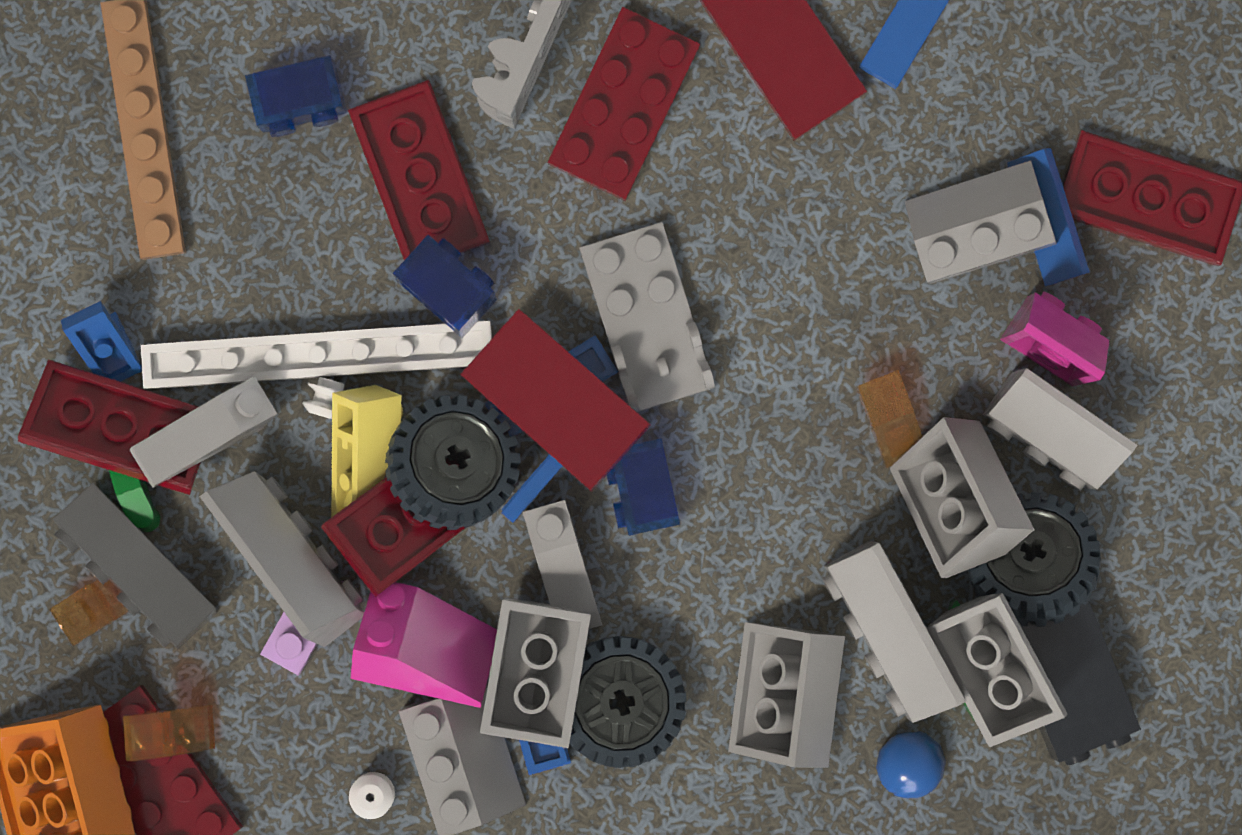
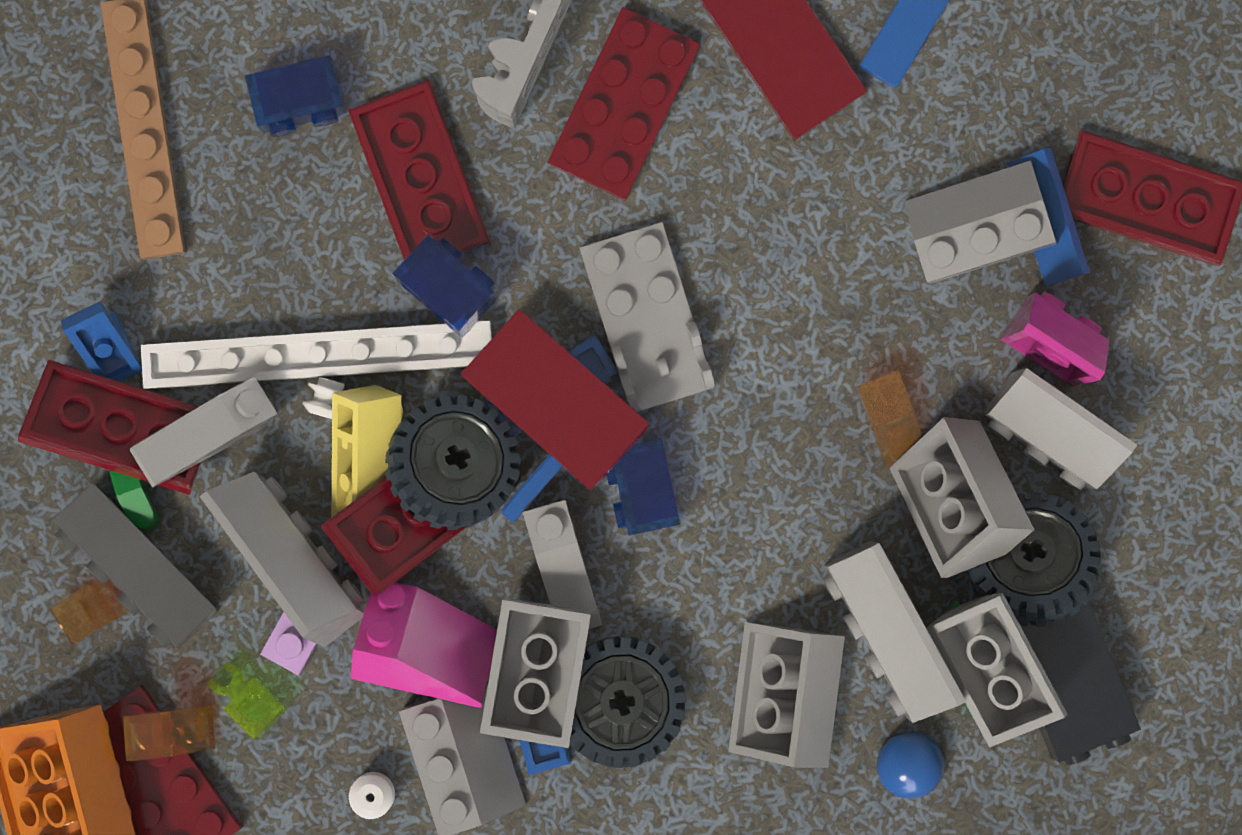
(251, 703): none -> clear neon green plate

